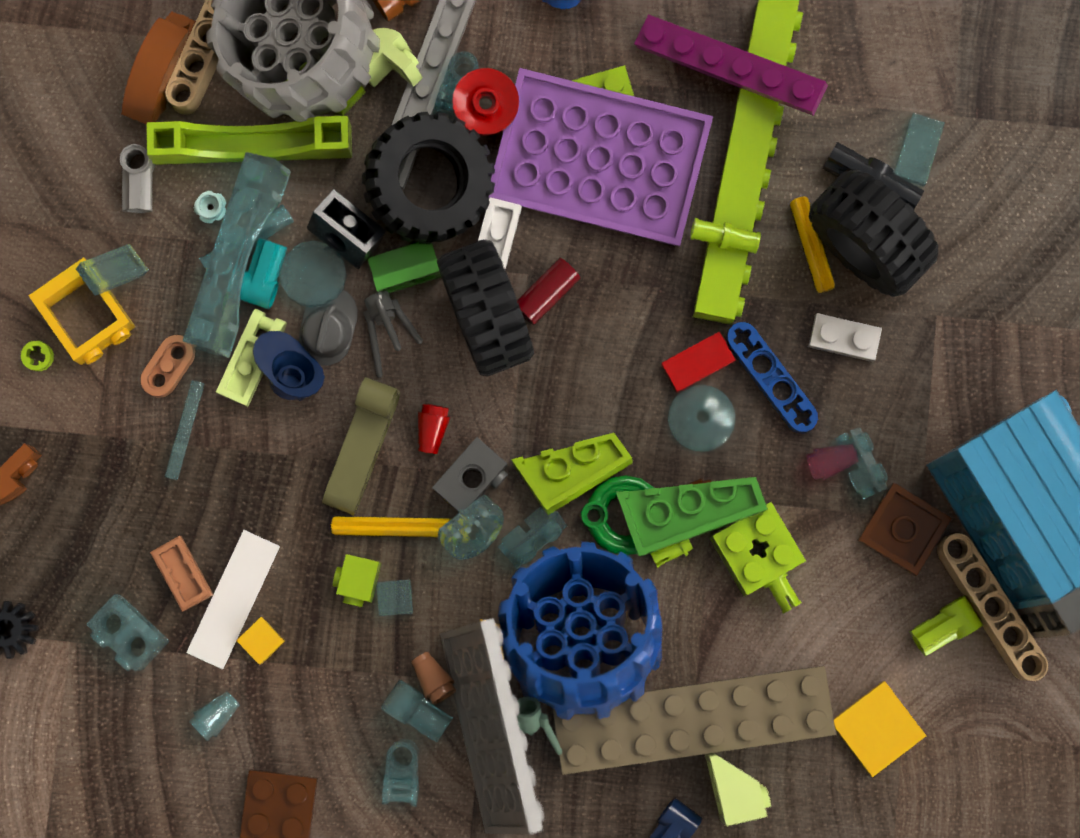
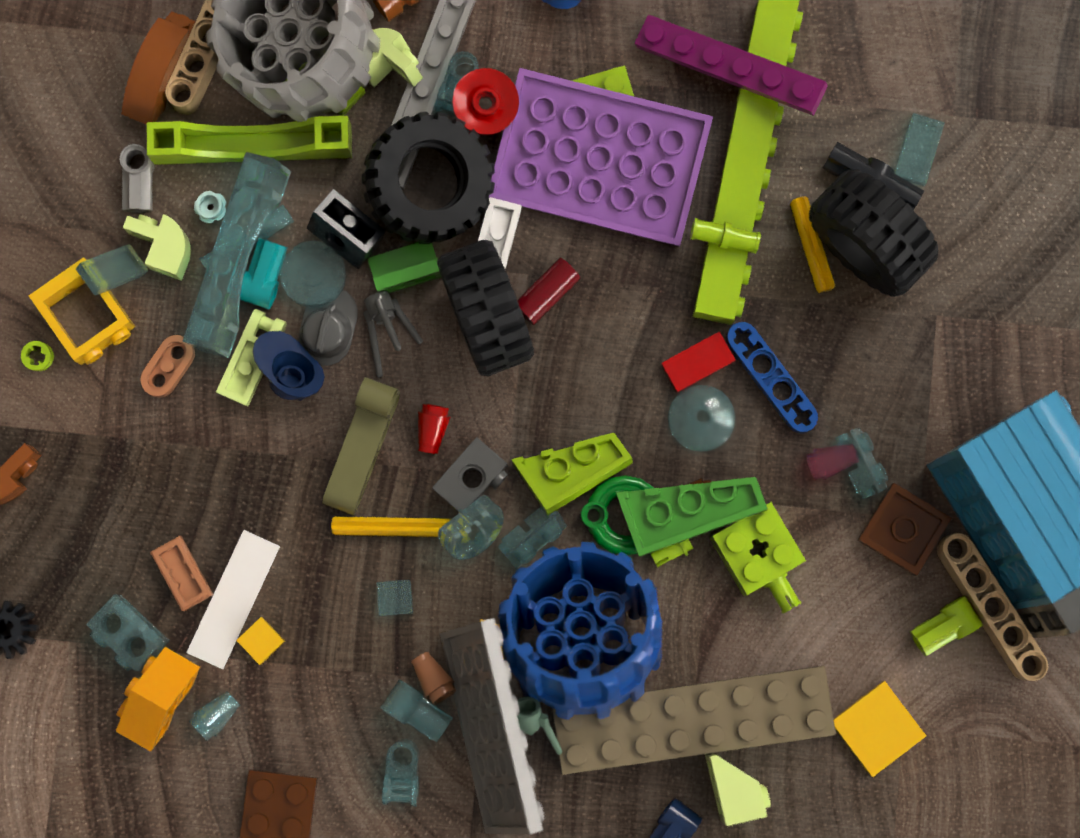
(155, 697): none -> light orange brick
(169, 247): none -> yellowish green brick
(184, 430): clear light blue bar -> none
(357, 580): lime brick -> none
(845, 337): white plate -> none

